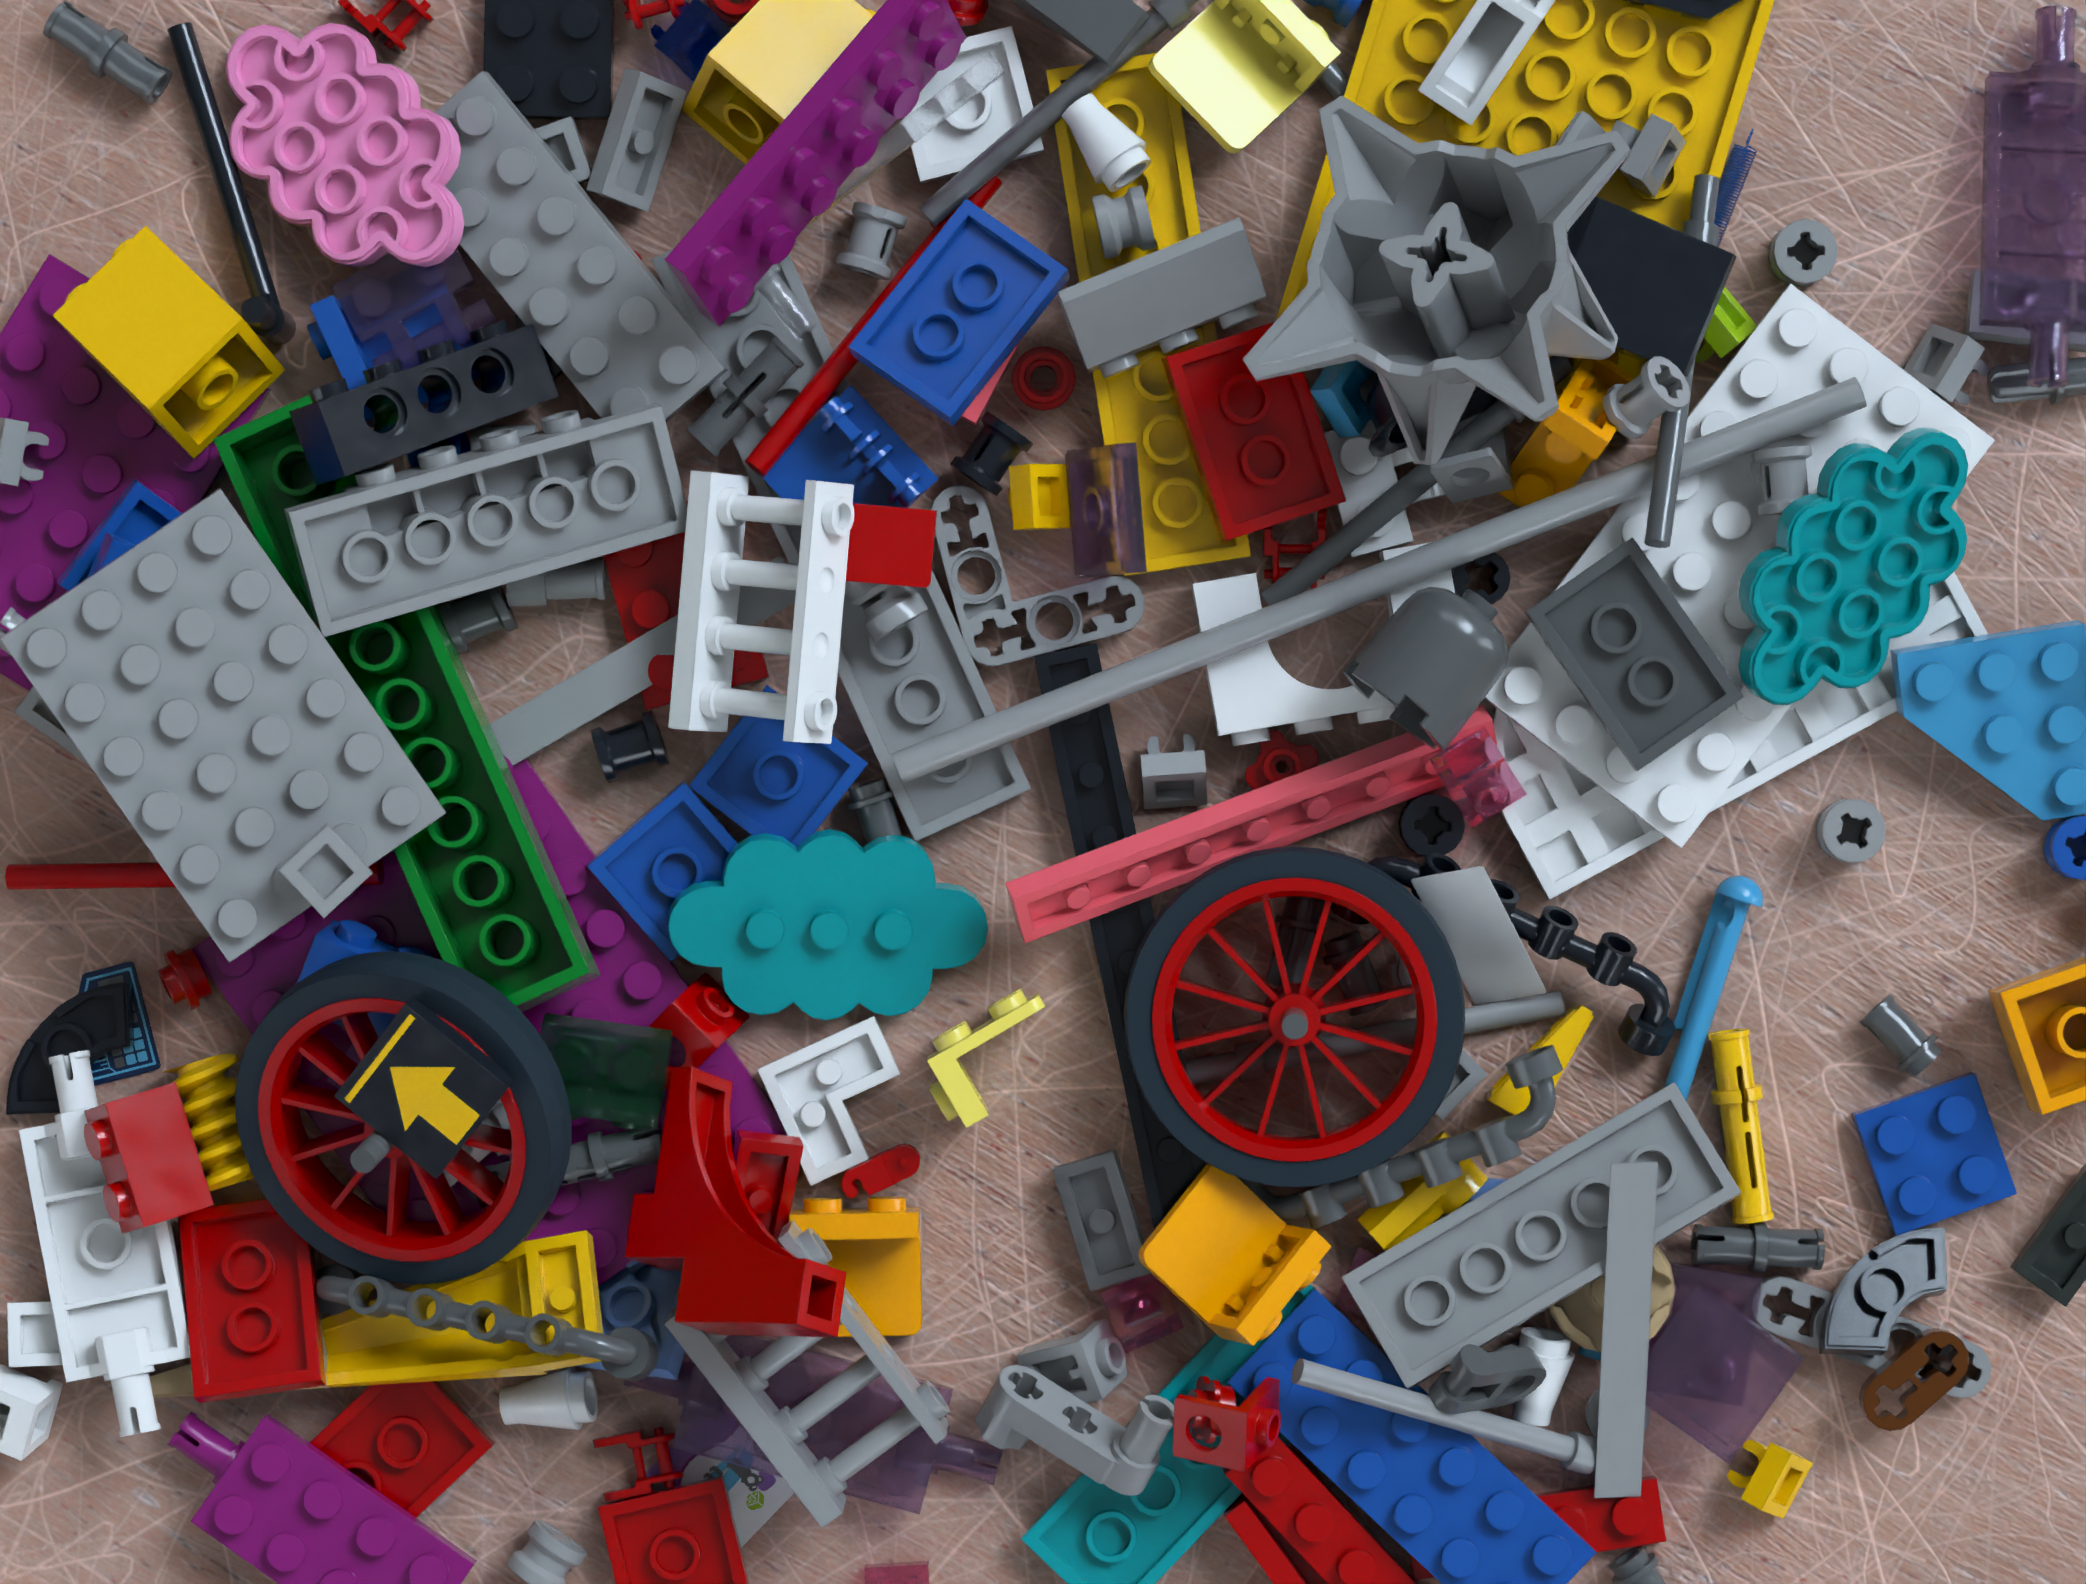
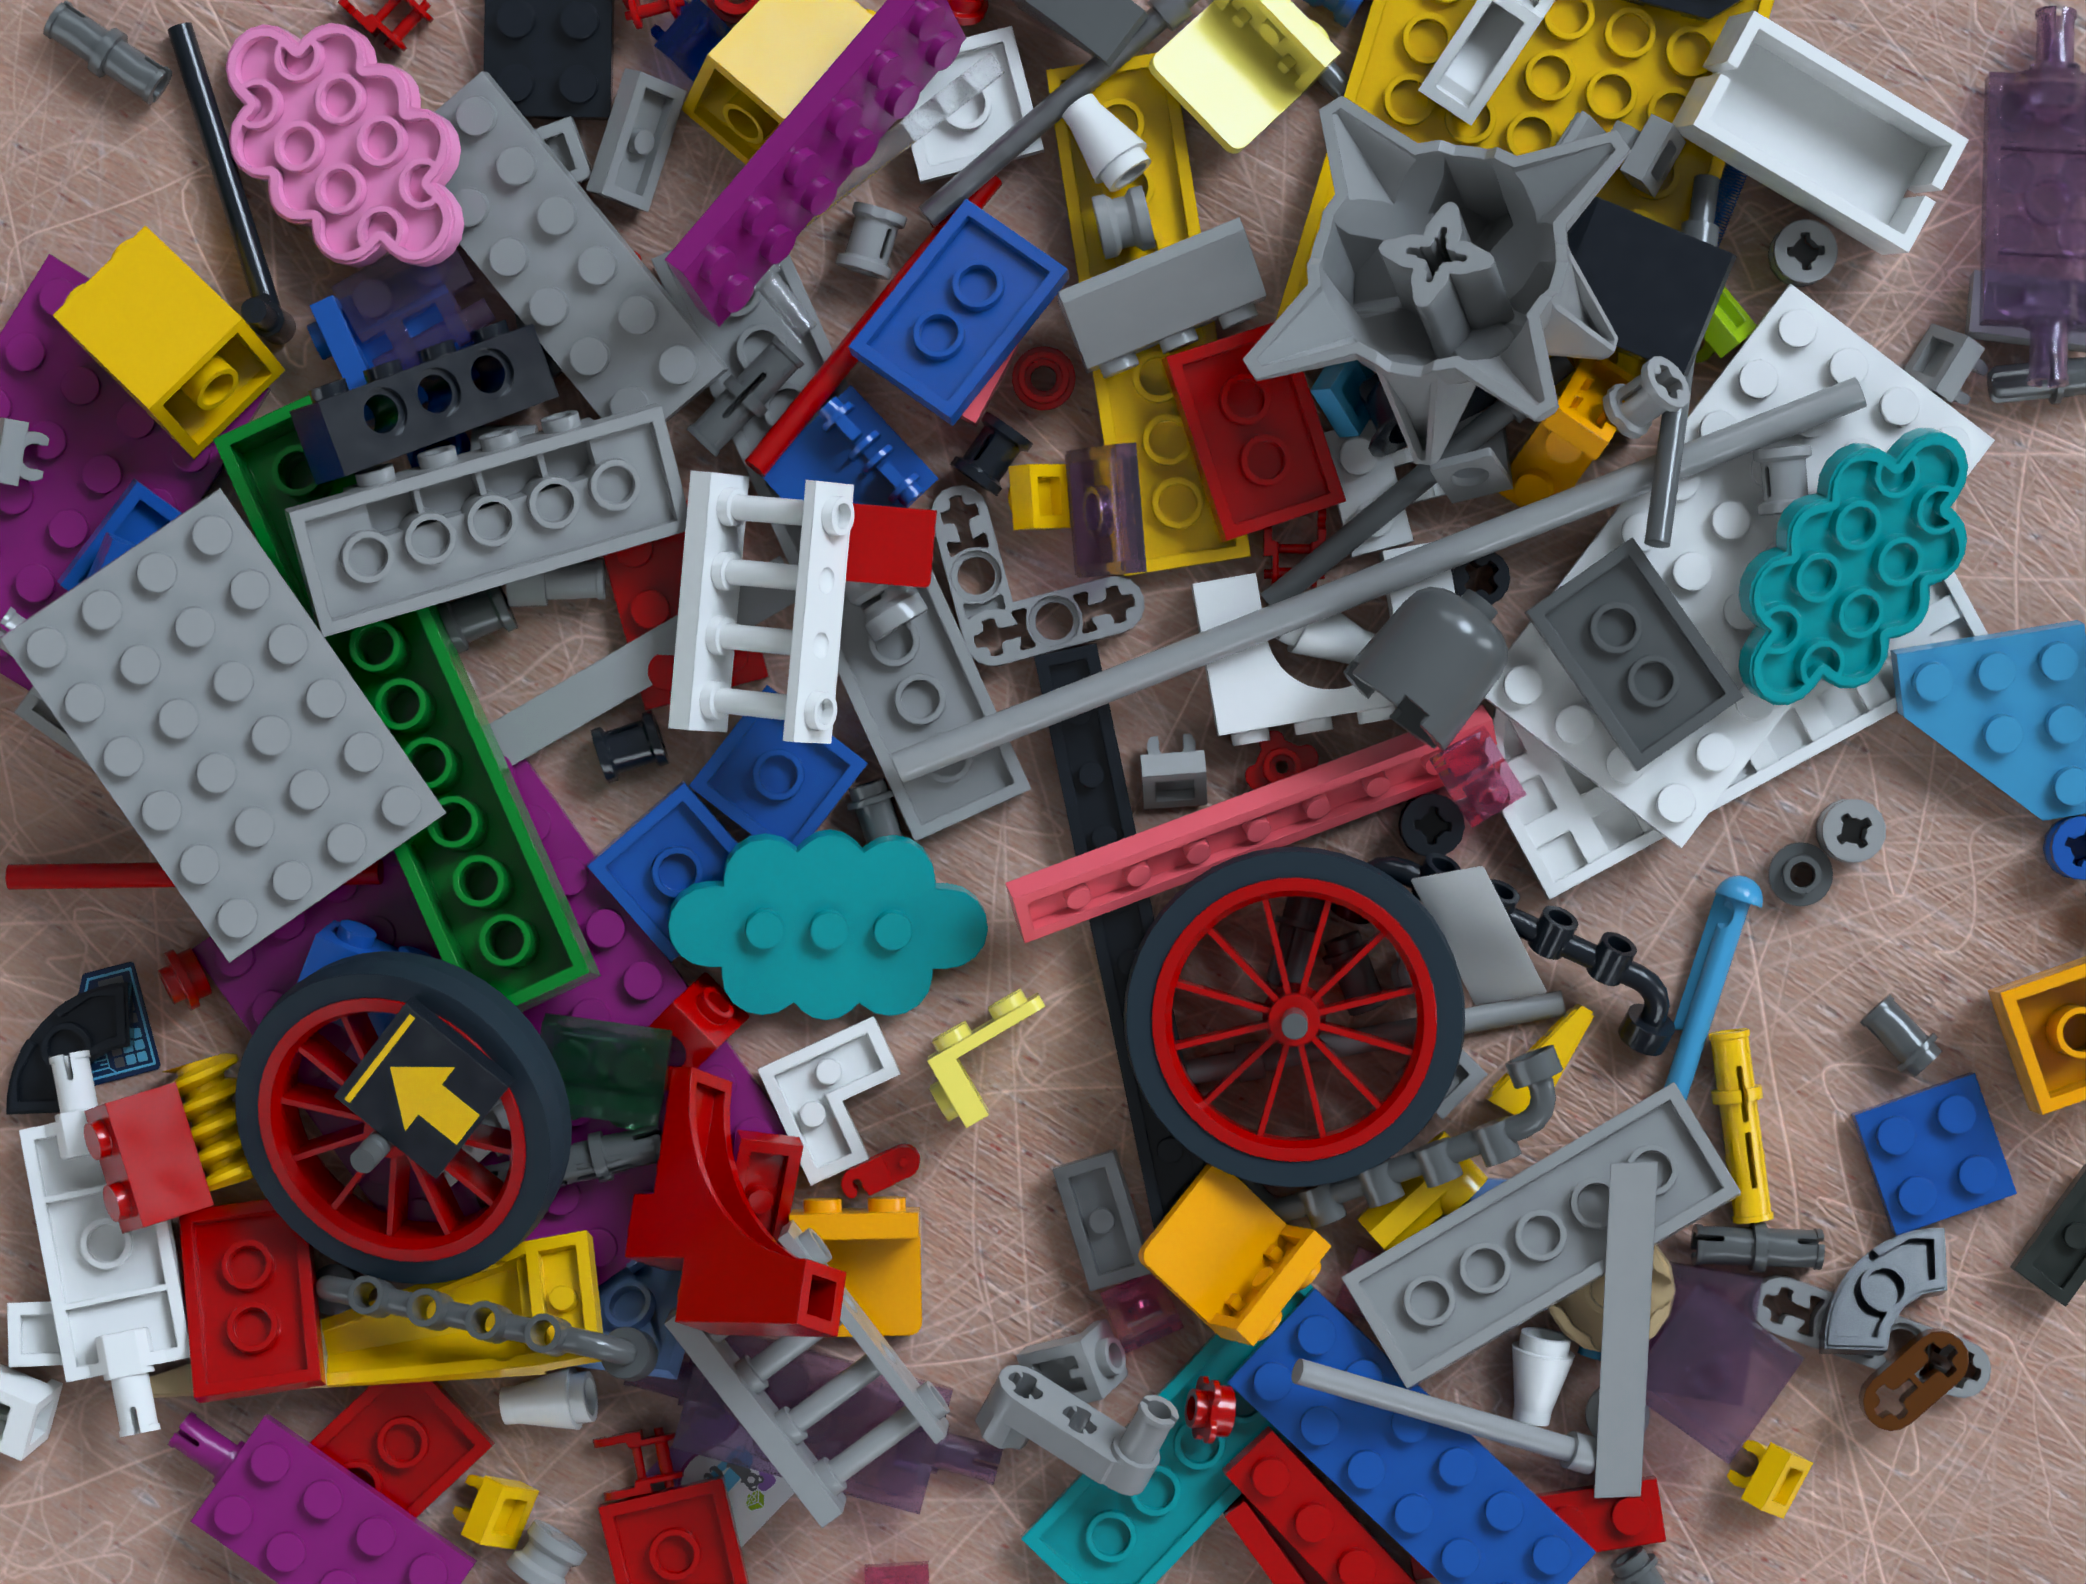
(325, 870): light grey plate -> none
(497, 1511): none -> yellow tile
(1244, 1429): red bracket -> none
(1328, 639): none -> white cone
(1487, 1379): dark grey plate -> none
(1780, 870): none -> dark grey plate
(1819, 133): none -> white piece

